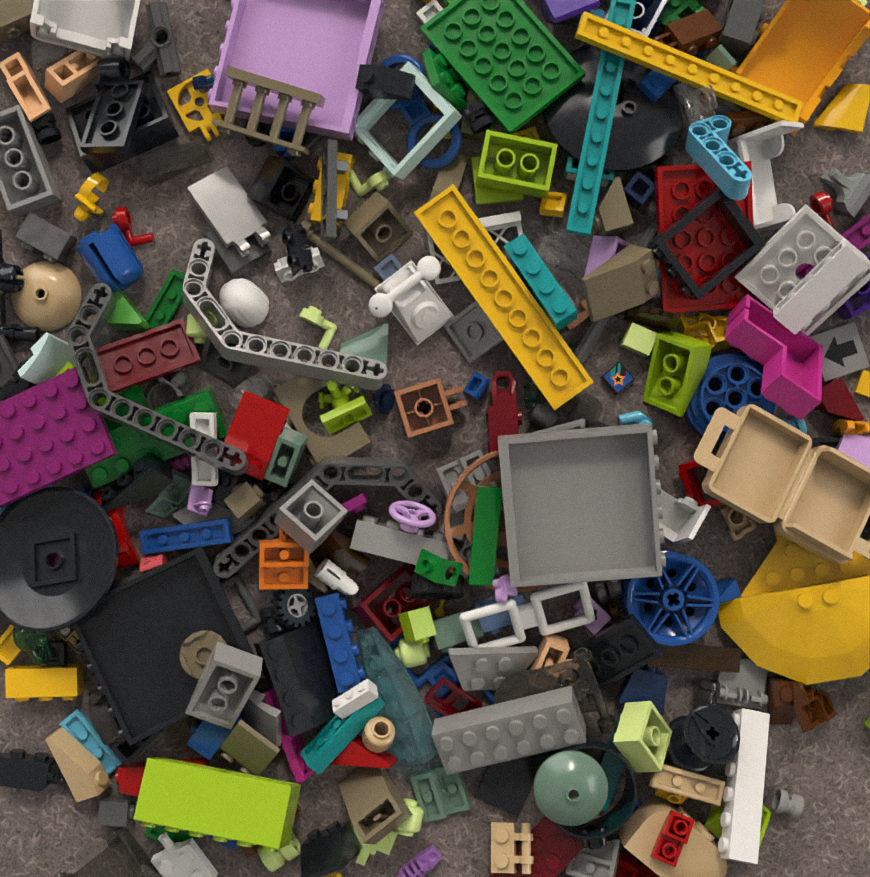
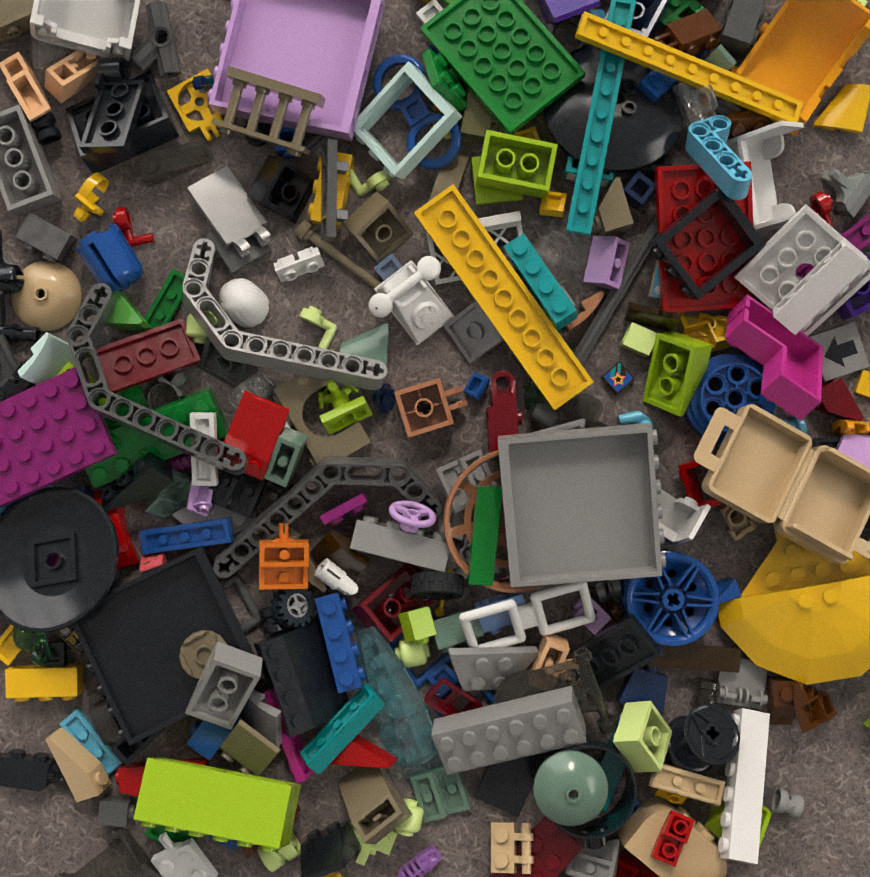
(245, 500): dark tan brick -> none
(294, 238): black hinge -> none
(310, 516): light grey slope -> none
(355, 698): white piece -> none
(378, 734): tan head -> none
(384, 82): black slope -> none
(434, 568): green bracket -> none
(478, 117): black wheel -> none
(503, 589): lavender piece -> none
(621, 282): dark tan slope -> none

